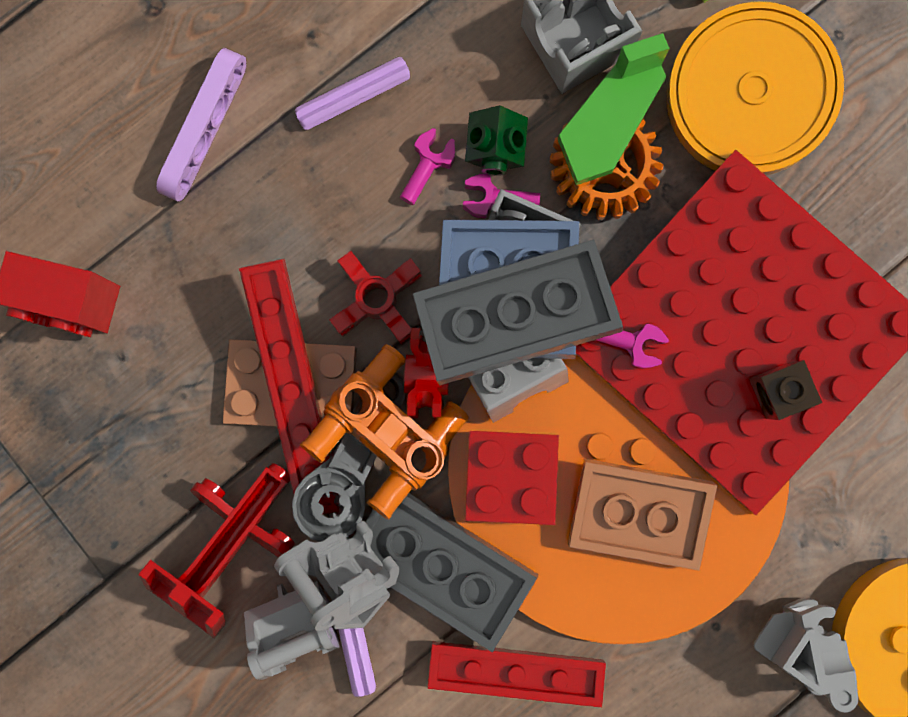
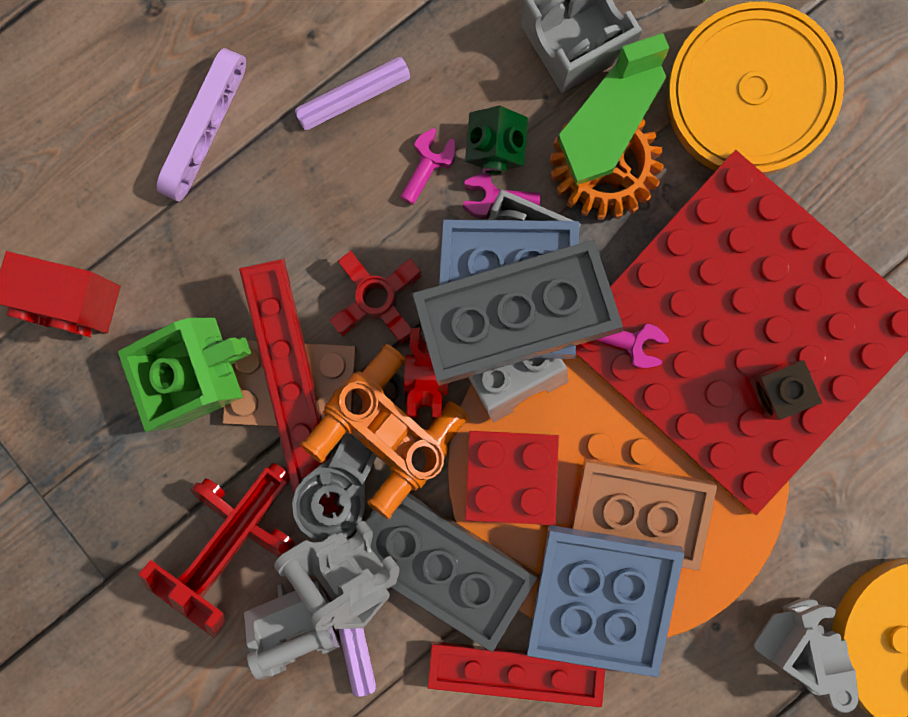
(182, 372): none -> bright green hinge
(604, 601): none -> sand blue plate

